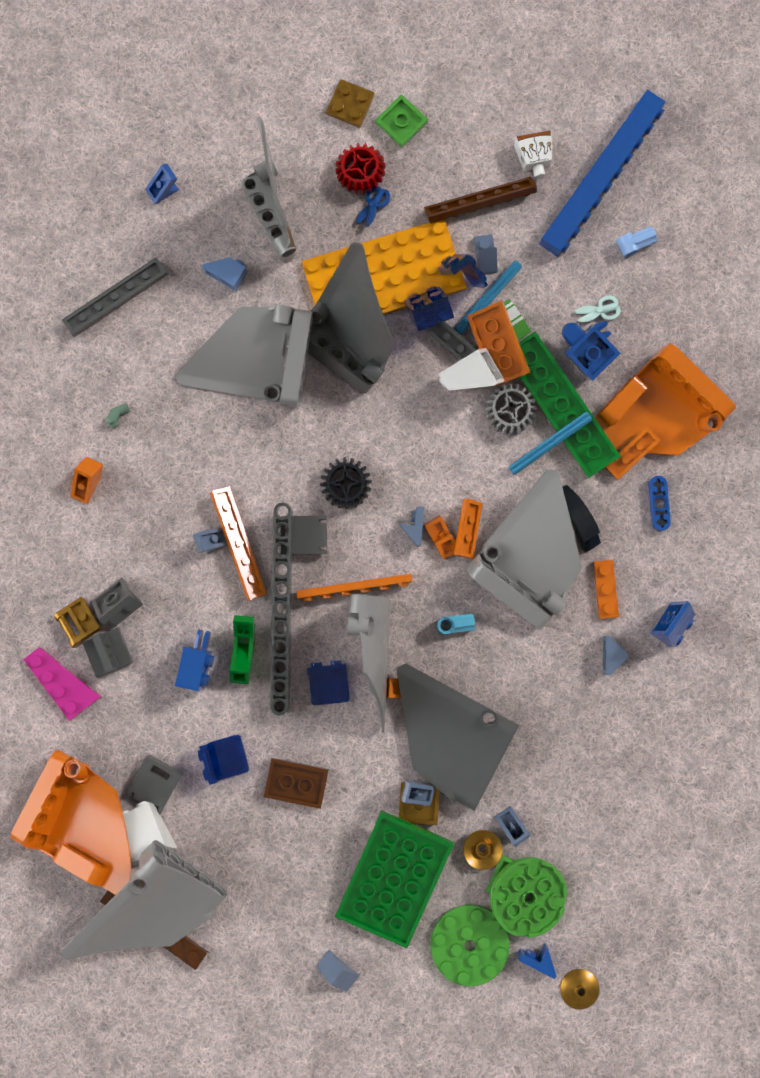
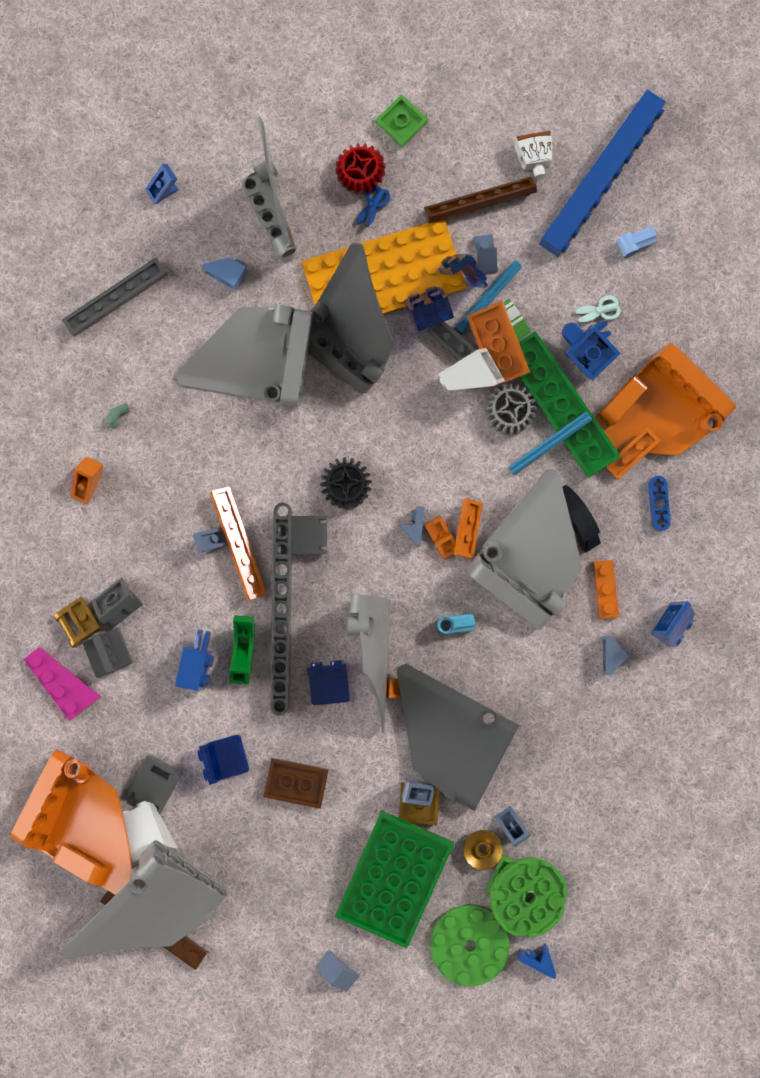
(346, 588): orange plate -> none
(350, 103): pearl gold plate -> none
(573, 982): pearl gold dish -> none

